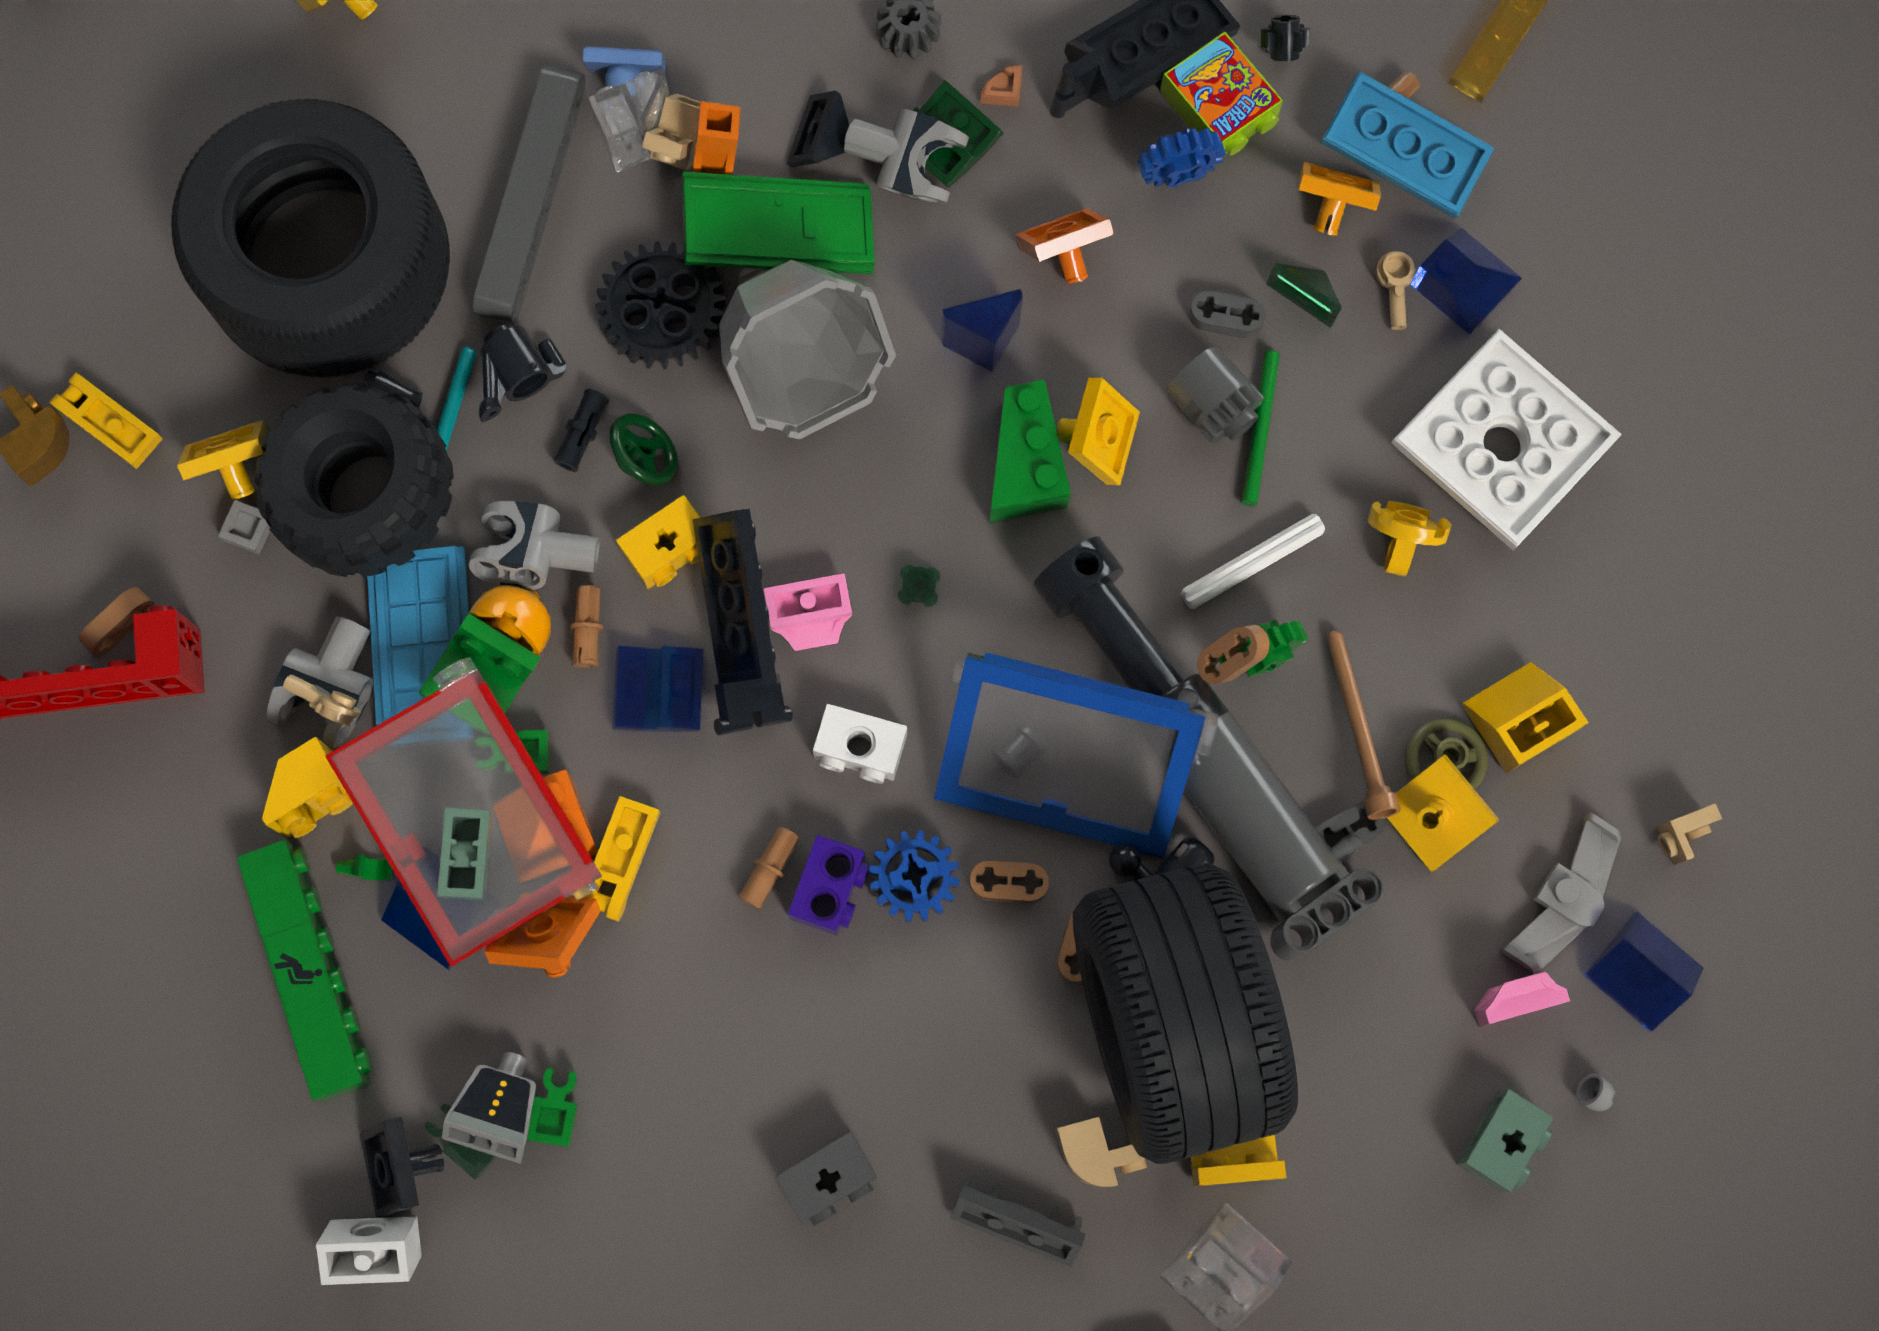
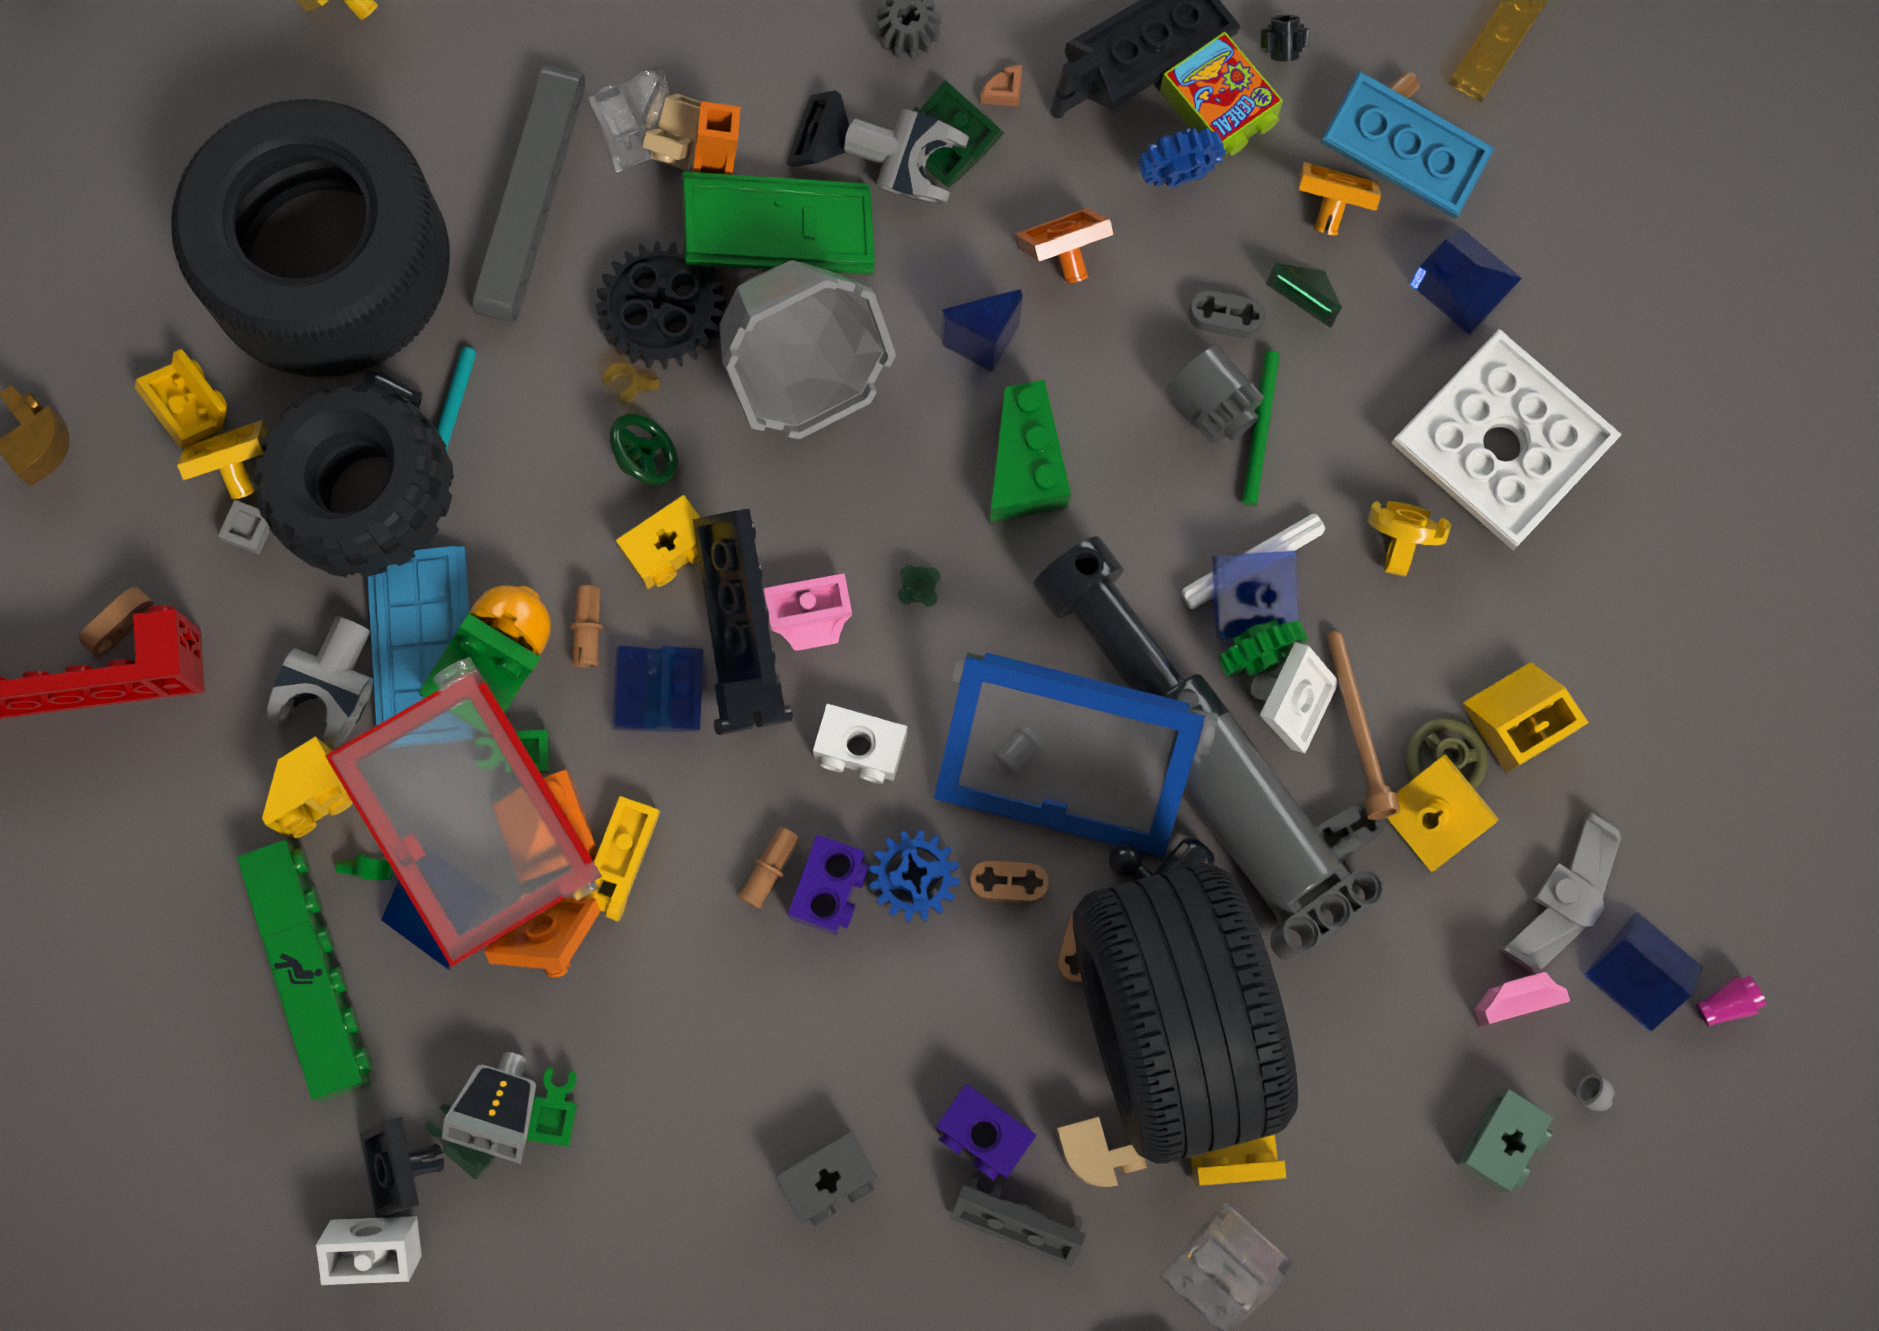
(107, 421): yellow plate -> none
(183, 400): none -> yellow bracket
(336, 707): tan plate -> none
(465, 854): sand green brick -> none
(515, 367): black piece -> none
(531, 546): light grey connector -> none
(581, 430): black pin -> none
(622, 64): medium blue tile -> none
(639, 383): none -> clear yellow piece
(1010, 1135): none -> dark purple brick
(1101, 432): yellow tile -> none
(1237, 661): medium nougat beam -> none
(1254, 590): none -> clear blue tile
(1296, 697): none -> white tile
(1395, 272): tan plate -> none
(1676, 833): tan bracket -> none
(1732, 1001): none -> dark pink cone

